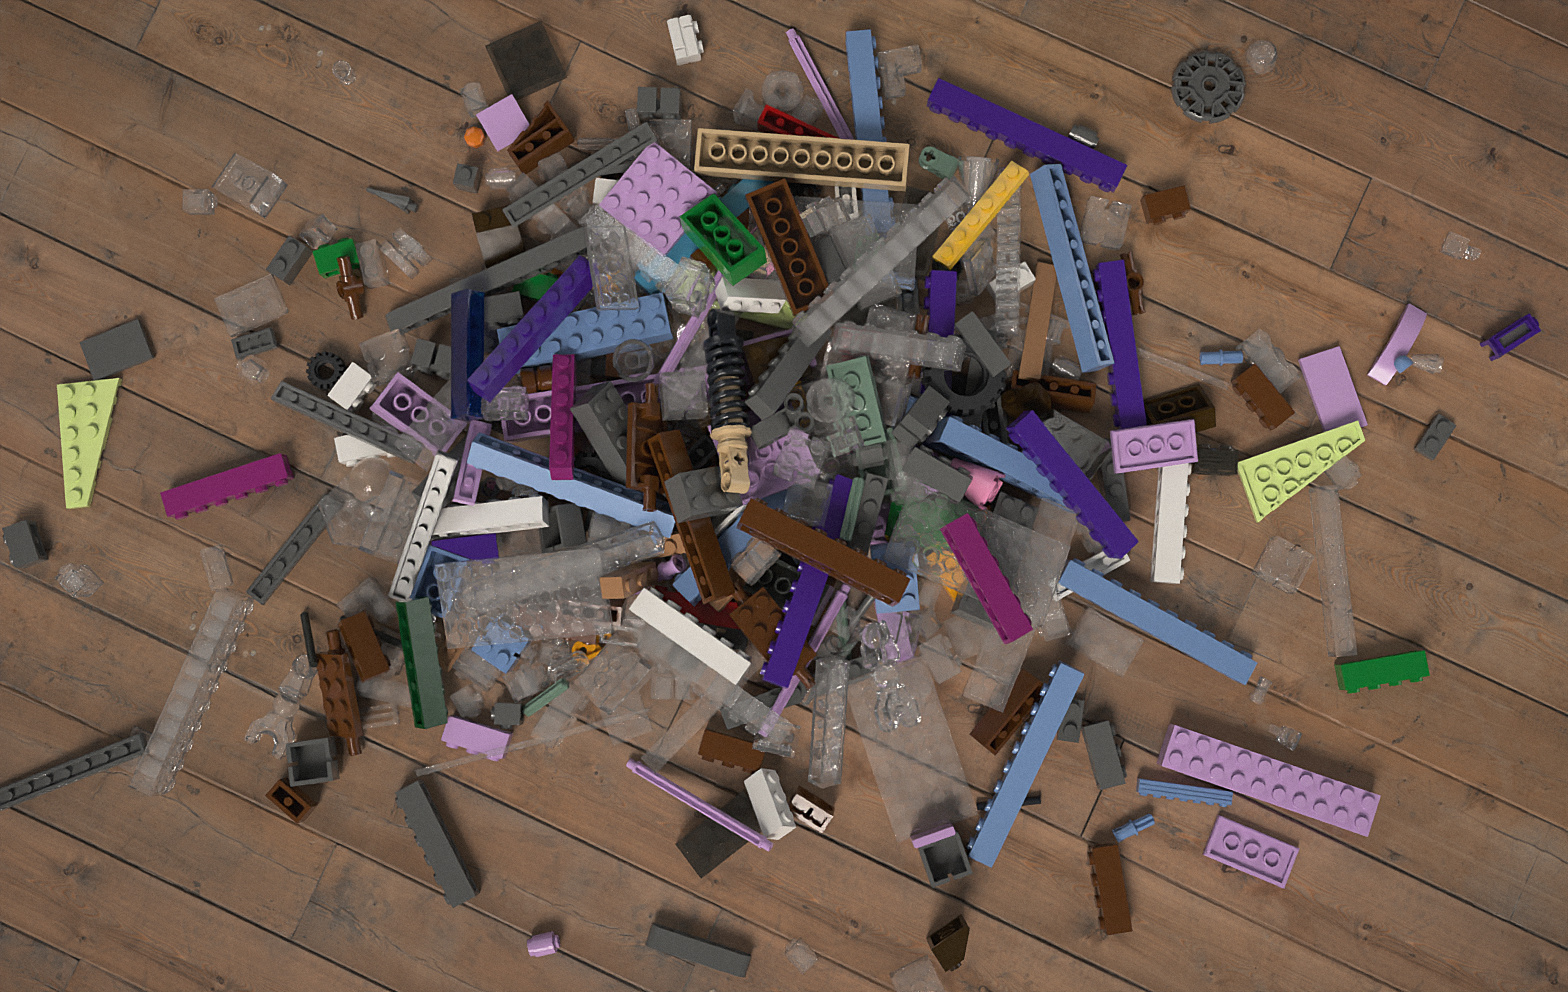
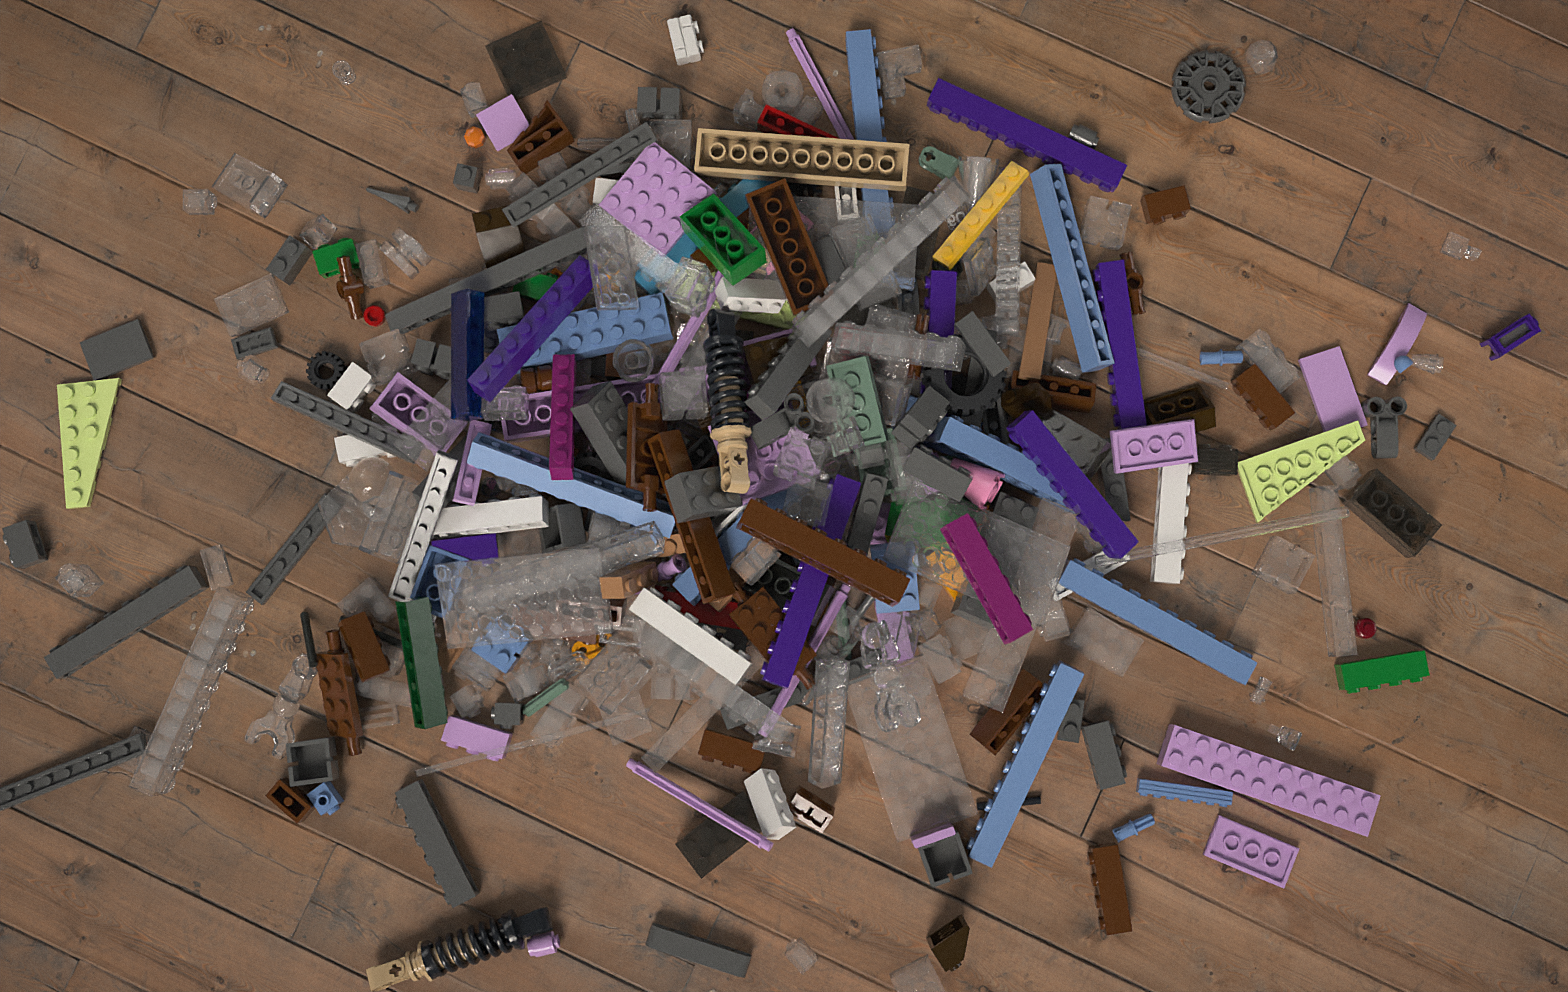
(125, 622): none -> dark grey brick
(226, 486): magenta brick -> none
(325, 798): none -> medium blue brick
(374, 315): none -> red tile
(462, 950): none -> black piece
(824, 216): clear brick -> none
(852, 509): sand green axle -> none
(1226, 535): none -> clear axle
(1365, 628): none -> dark red piece
(1384, 425): none -> dark grey piece
(1391, 513): none -> clear smoke brick

